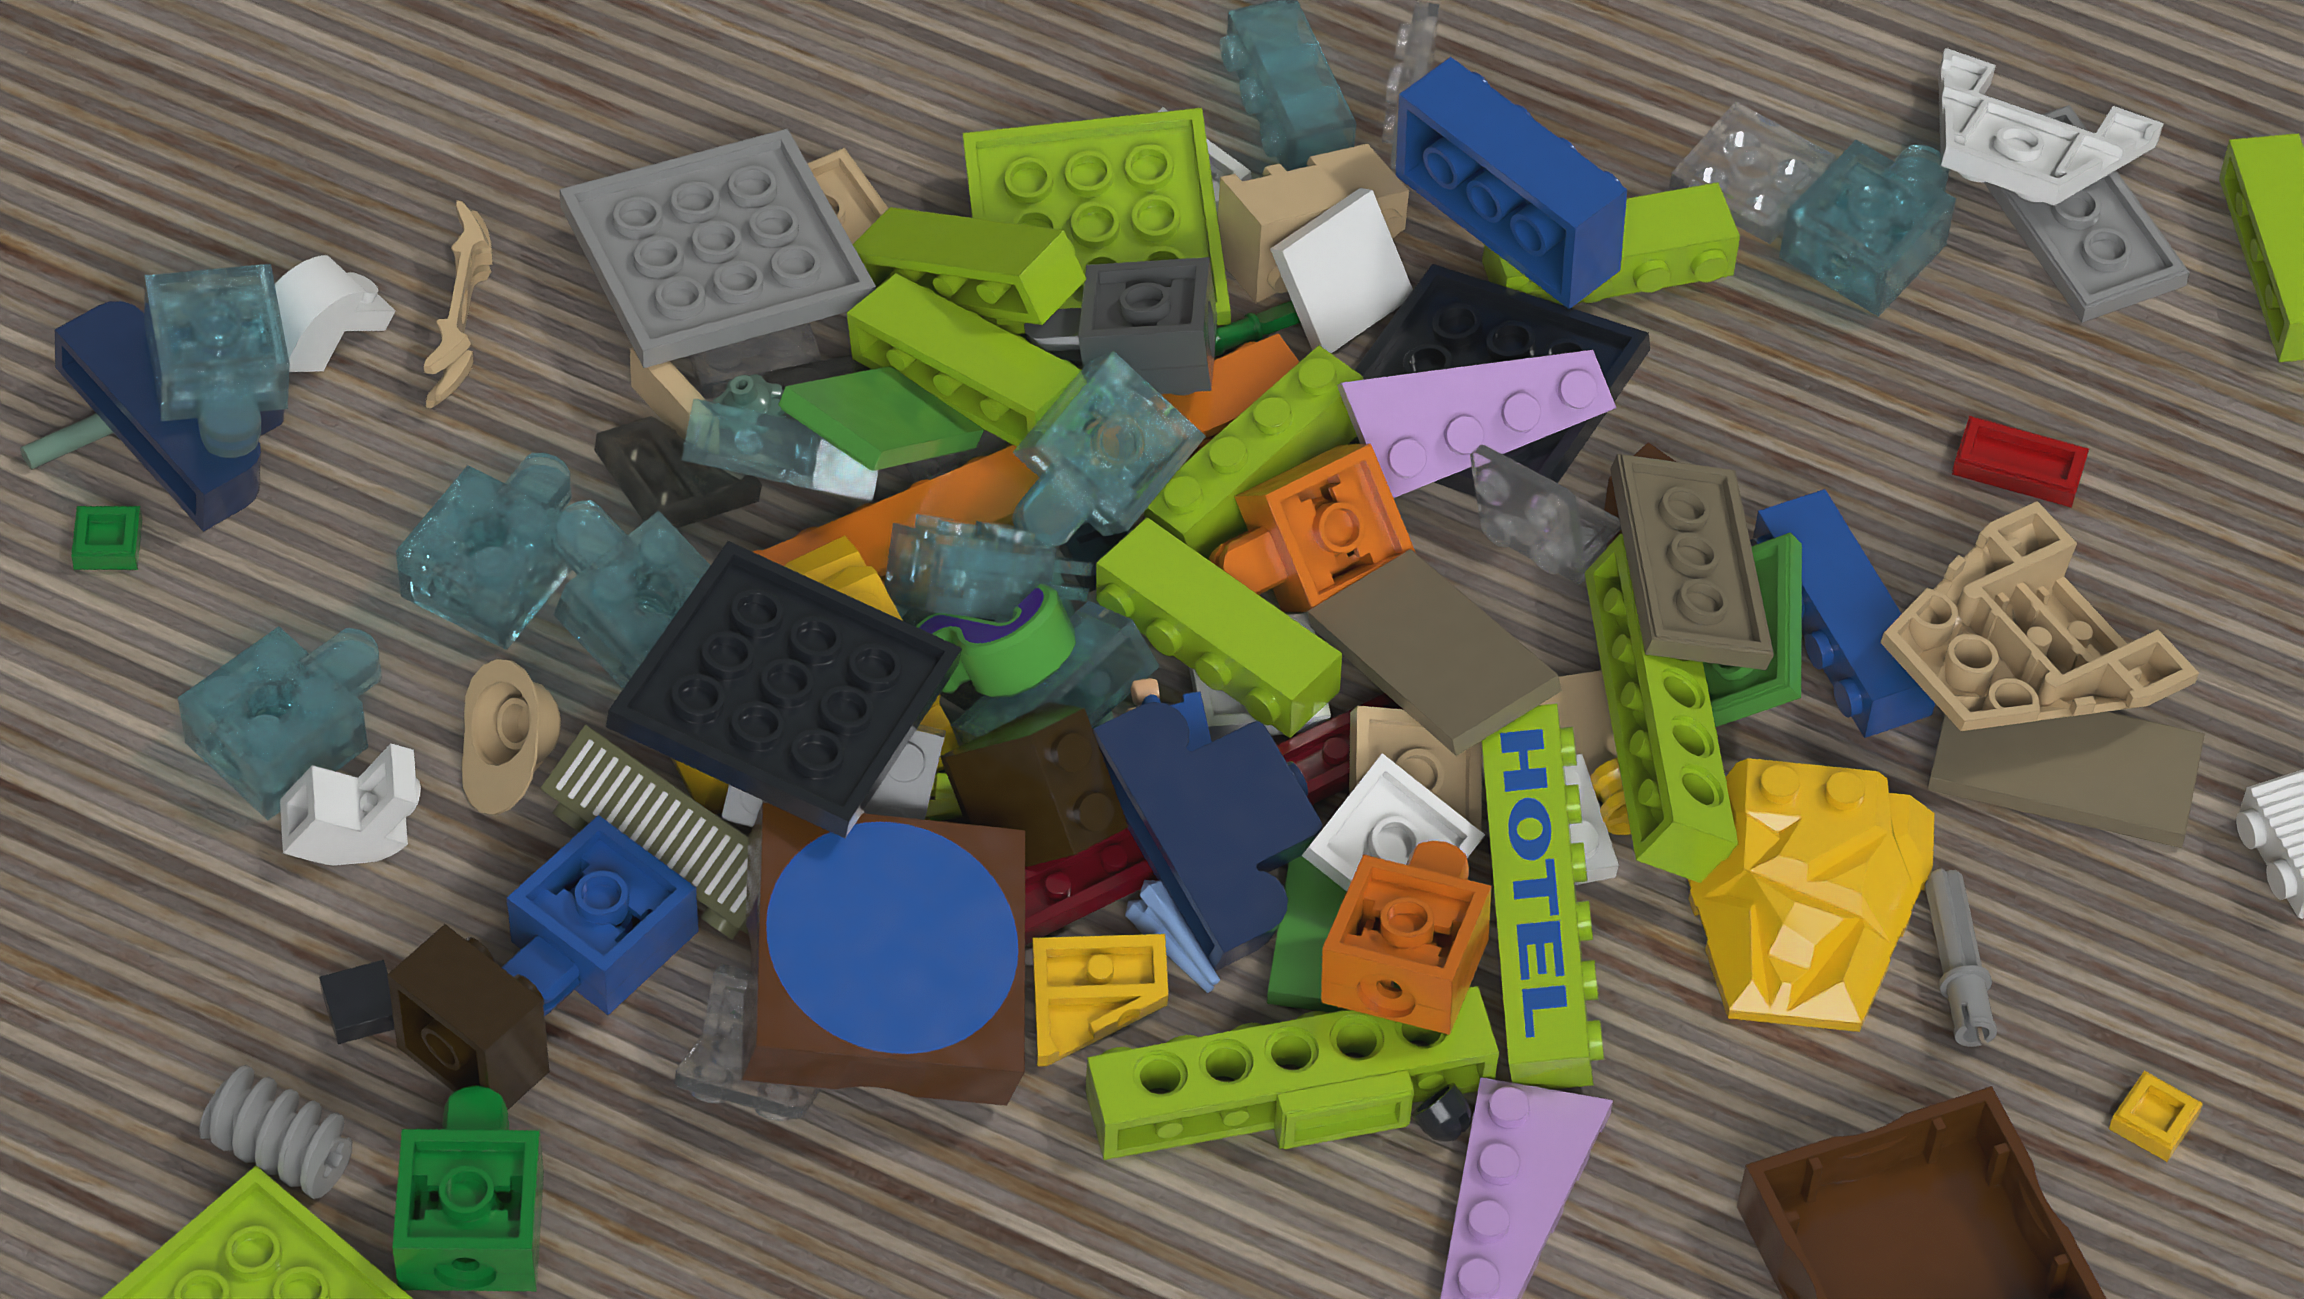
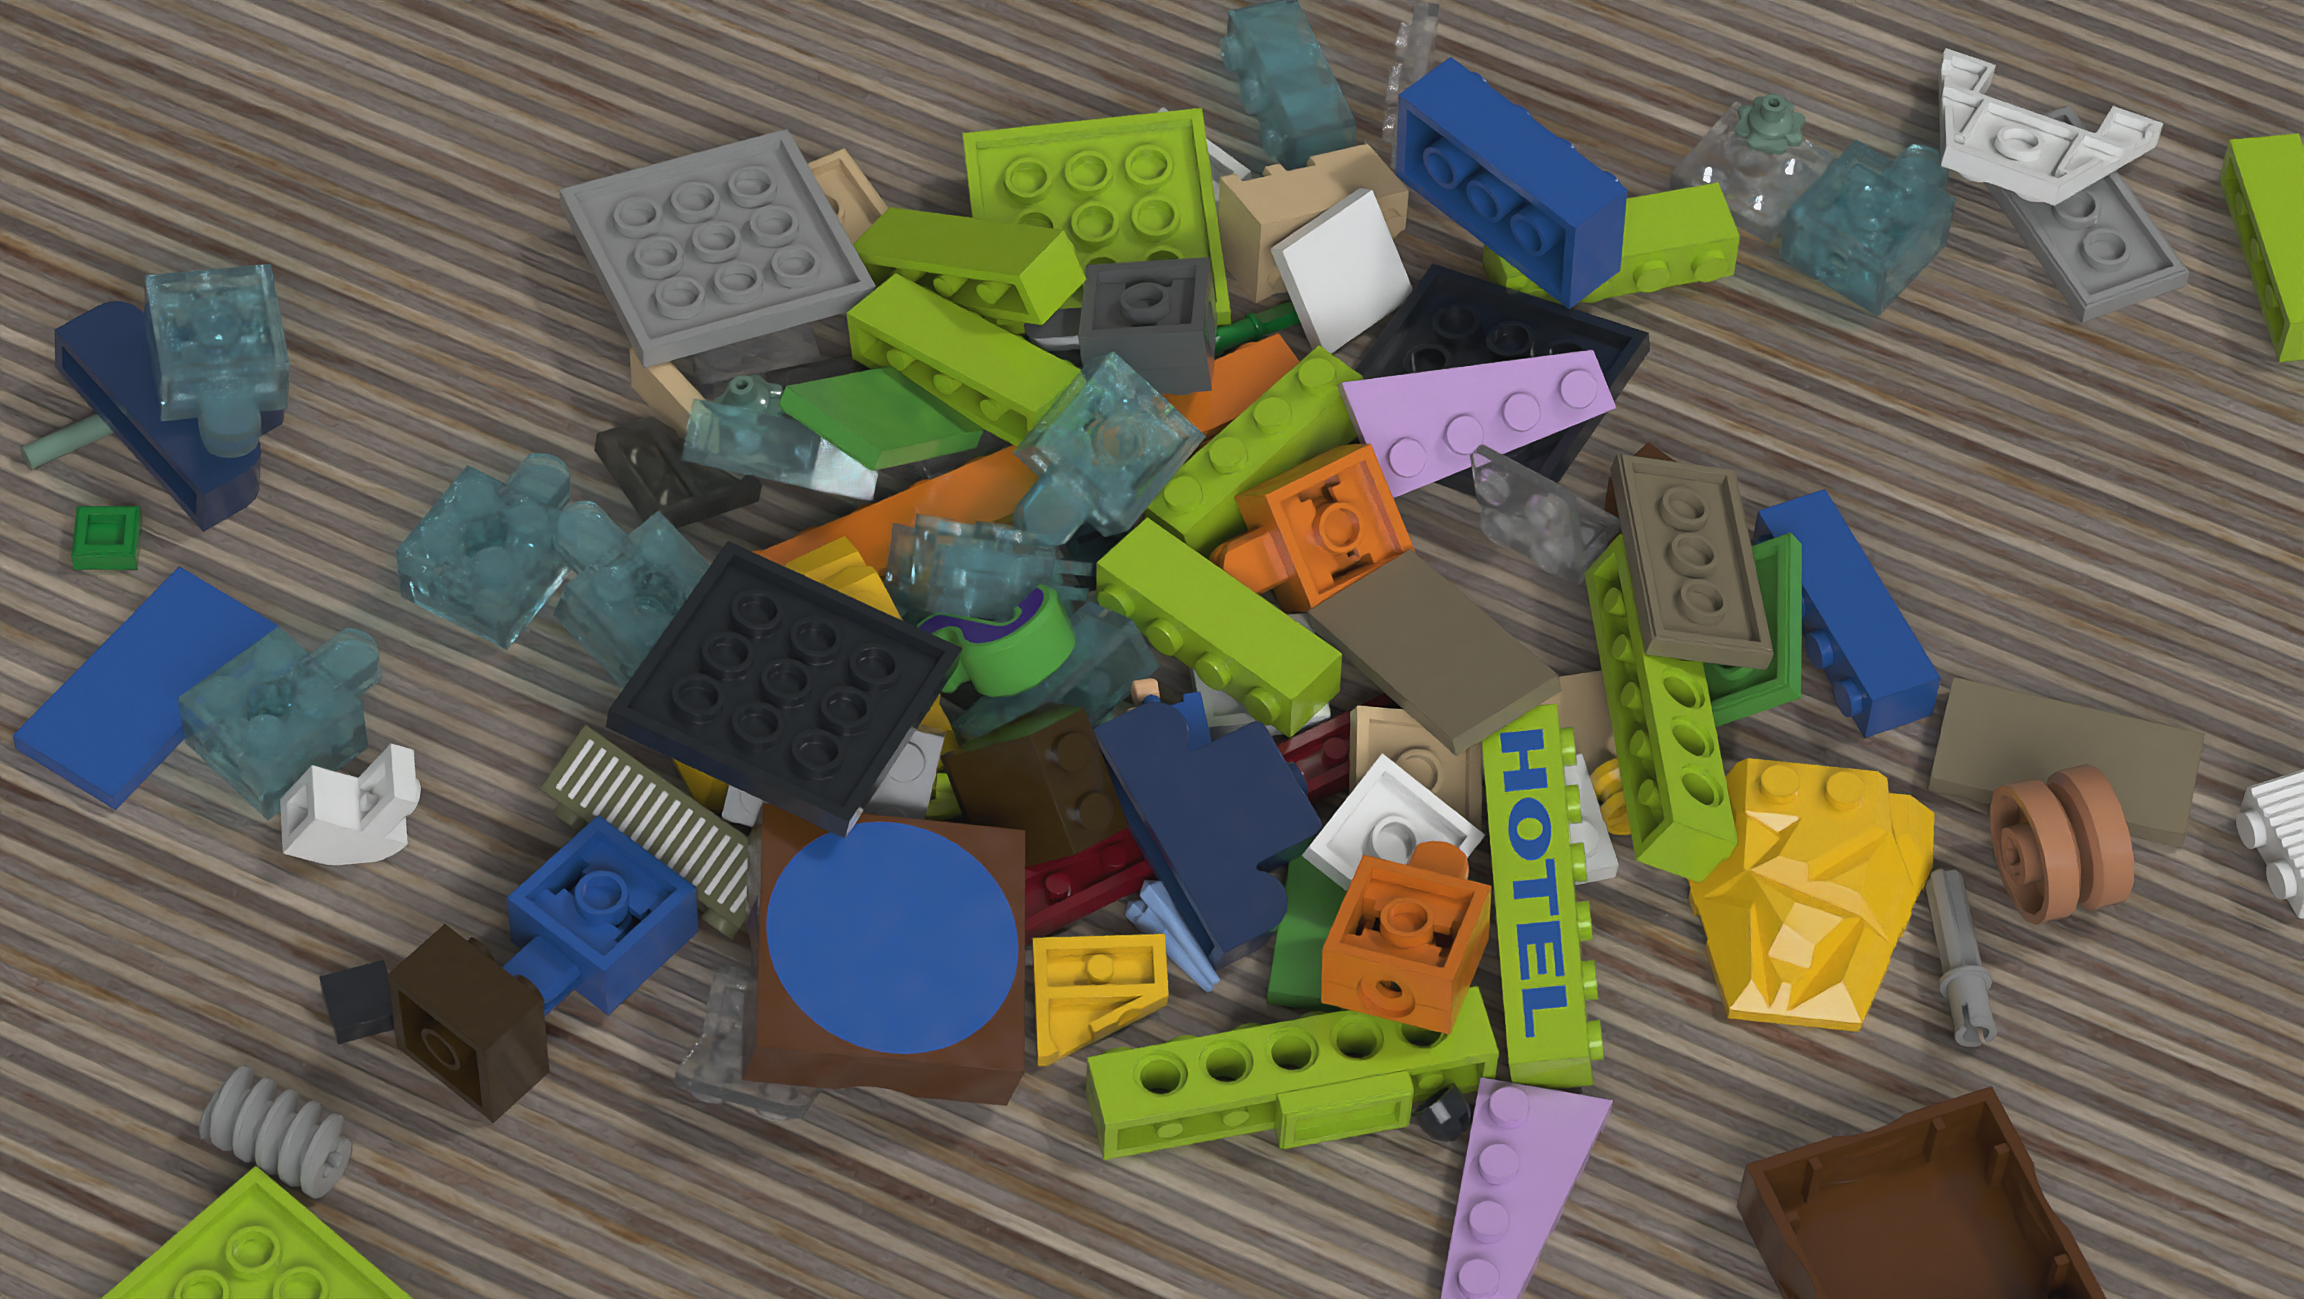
(122, 705): none -> blue tile
(320, 304): white brick -> none
(469, 1200): green brick -> none
(472, 264): tan piece -> none
(506, 735): tan piece -> none
(1770, 124): none -> sand green plant
(2019, 642): tan wedge -> none
(2020, 461): red tile -> none
(2062, 844): none -> nougat wheel
(2155, 1116): yellow tile -> none

